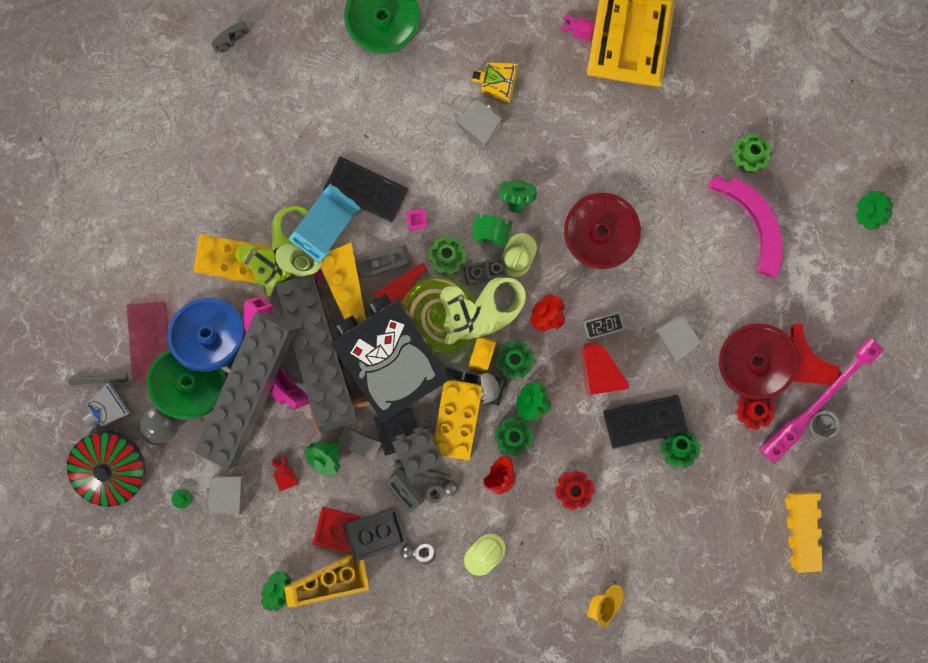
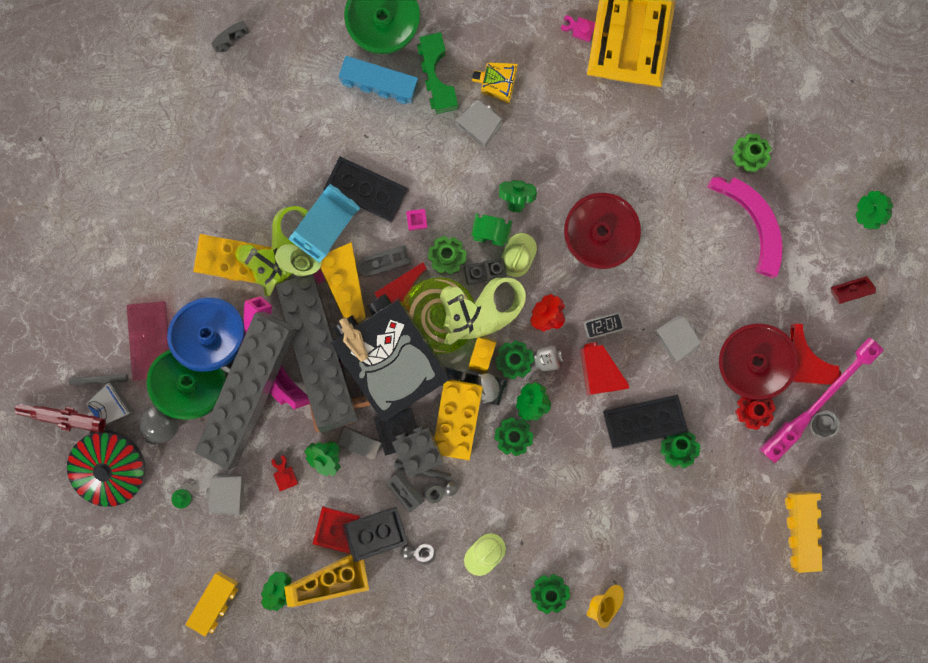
(63, 418): none -> piece
(212, 604): none -> yellow brick
(353, 340): none -> tan piece
(378, 80): none -> dark azure brick
(443, 96): none -> green arch
(501, 476): red piece -> none
(548, 358): none -> light grey head
(550, 593): none -> green plant
(574, 490): red plant -> none
(853, 290): none -> dark red plate

